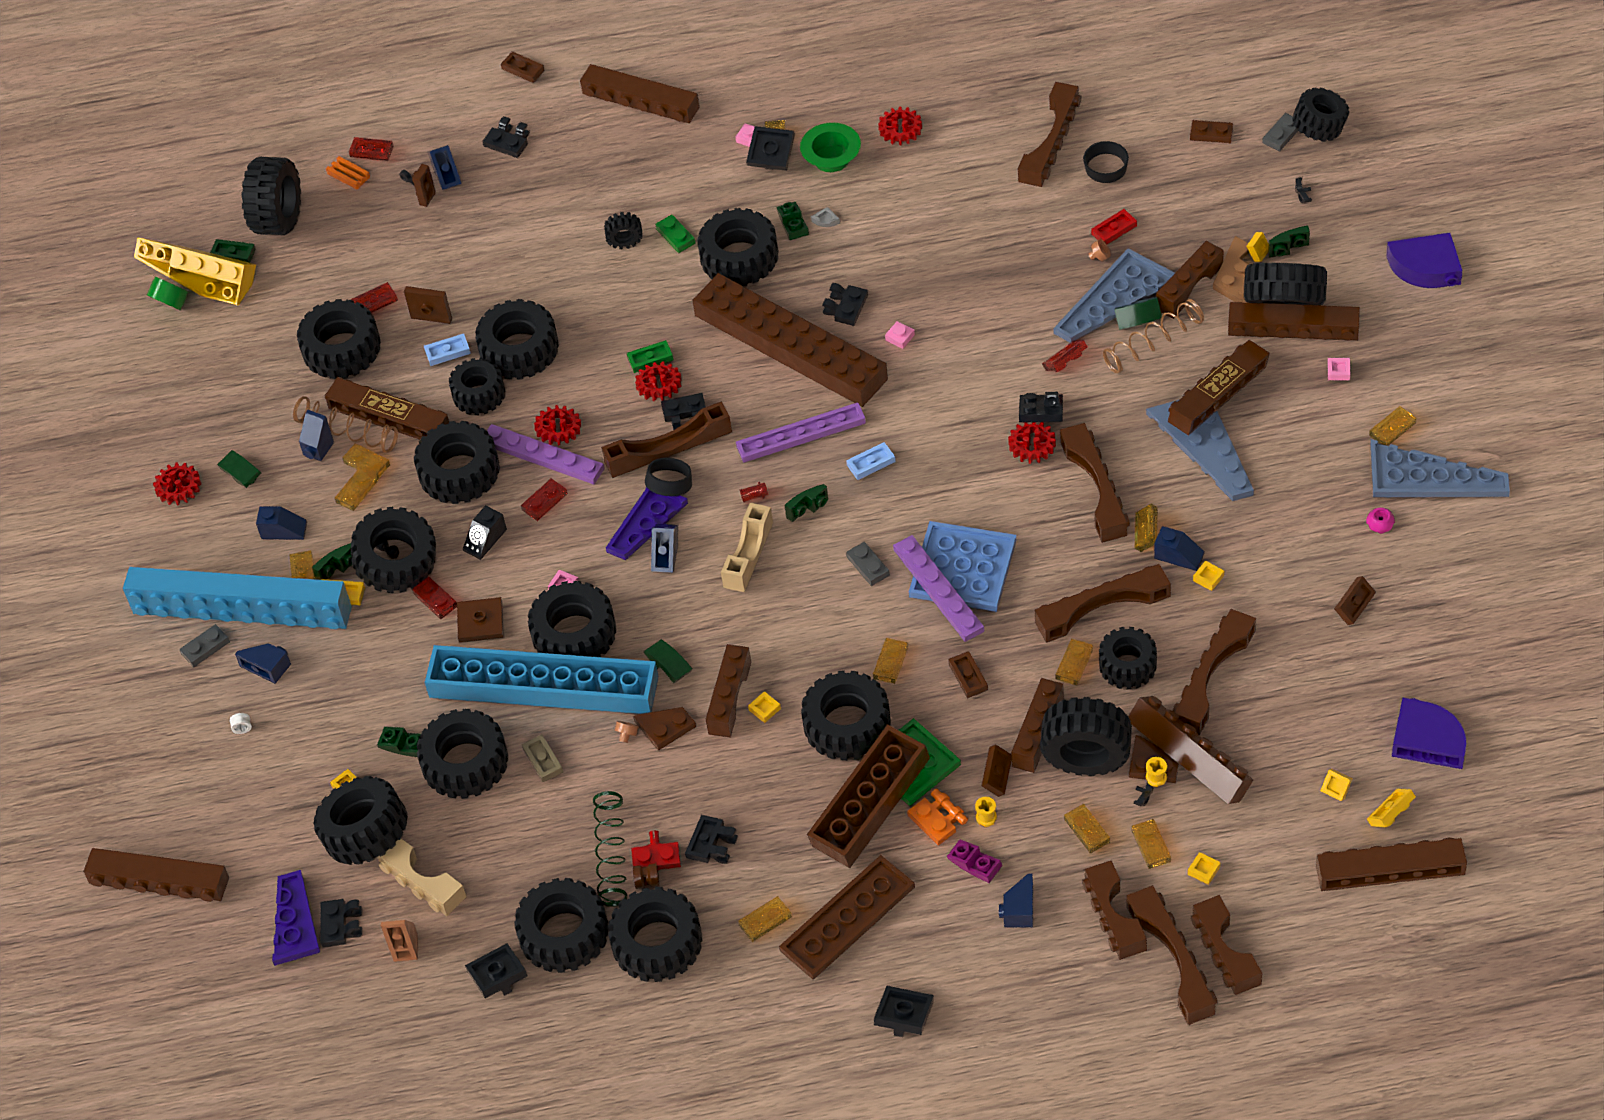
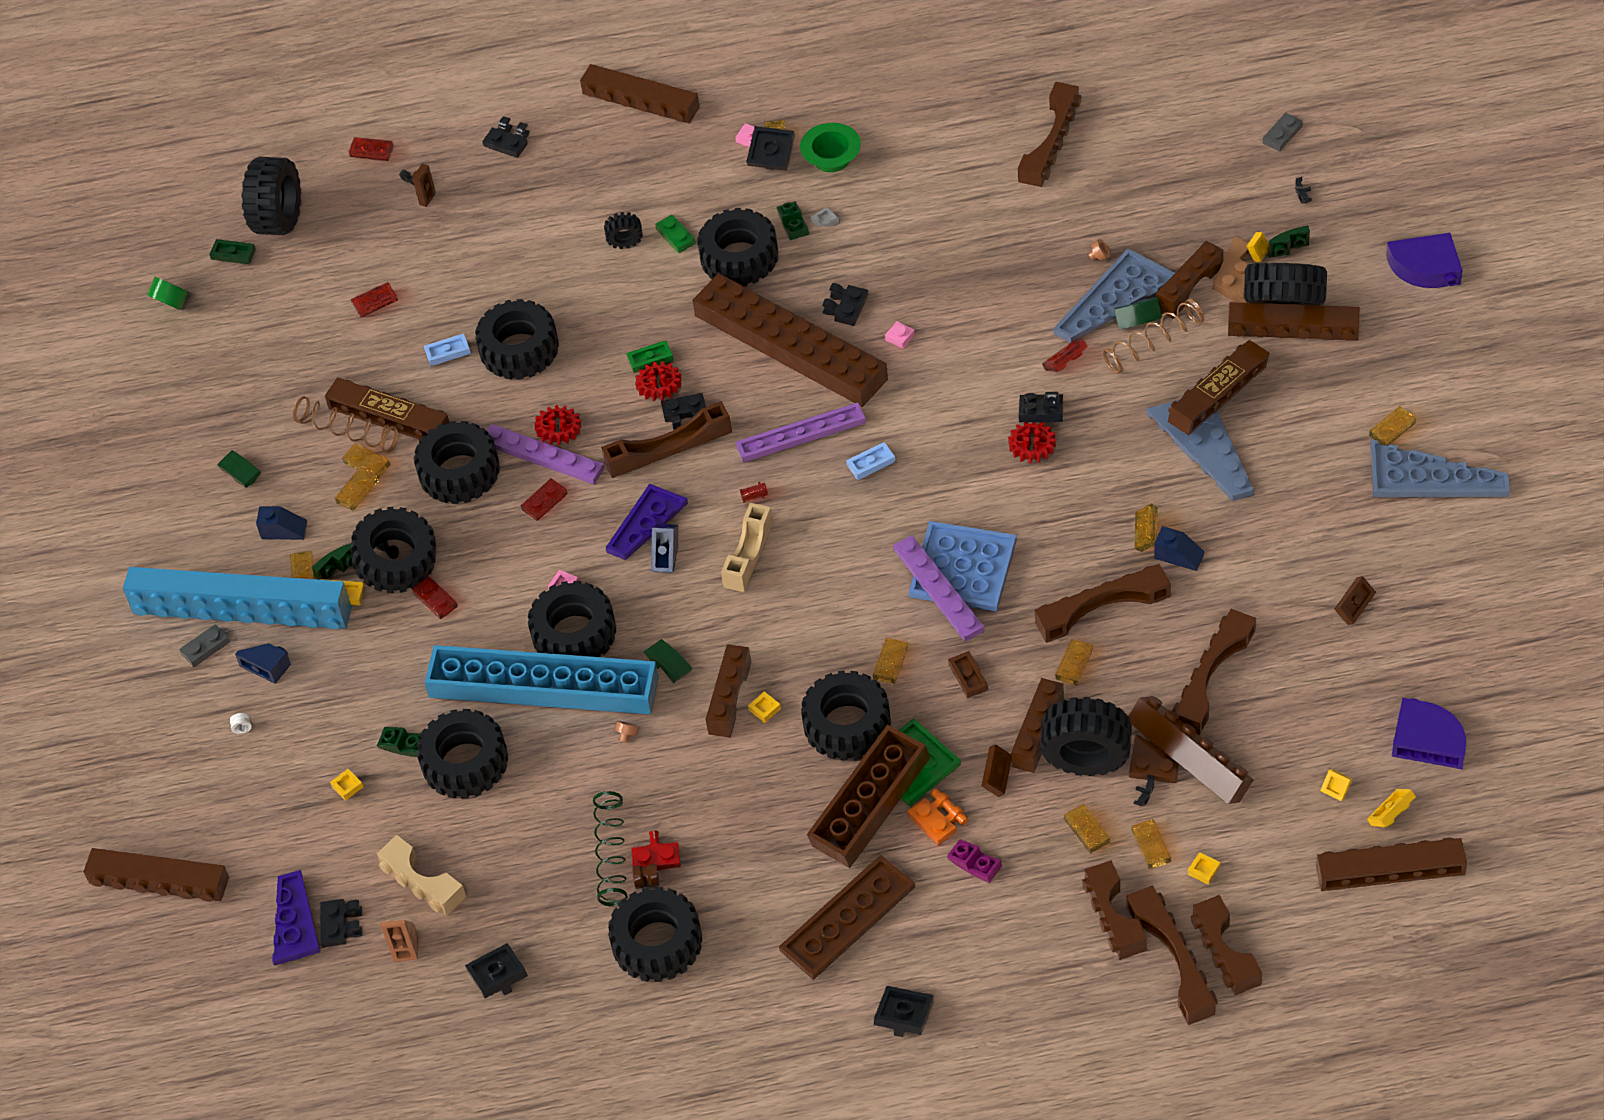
(185, 487): red gear -> none
(198, 270): yellow wedge -> none
(315, 436): dark blue slope -> none
(336, 319): black tyre -> none
(350, 170): orange tile -> none
(360, 820): black tyre -> none
(428, 305): reddish brown plate -> none
(444, 167): dark blue slope -> none
(473, 374): black tyre -> none
(480, 619): reddish brown plate -> none
(484, 532): black slope -> none
(522, 67): reddish brown plate -> none
(542, 758): dark tan plate -> none
(556, 899): black tyre -> none
(665, 725): reddish brown wing -> none
(668, 488): black tyre -> none
(705, 837): black plate -> none
(764, 919): clear yellow plate -> none
(809, 499): dark green slope -> none
(867, 563): dark grey plate -> none
(889, 125): red gear -> none
(985, 811): yellow bush -> none
(1018, 904): dark blue slope -> none
(1080, 449): reddish brown arch -> none
(1106, 147): black tyre -> none
(1114, 227): red plate -> none
(1127, 672): black tyre -> none
(1156, 771): yellow bush -> none
(1208, 575): yellow plate -> none
(1211, 131): reddish brown plate -> none
(1320, 114): black tyre -> none
(1338, 368): bright pink plate -> none
(1383, 525): dark pink plate -> none

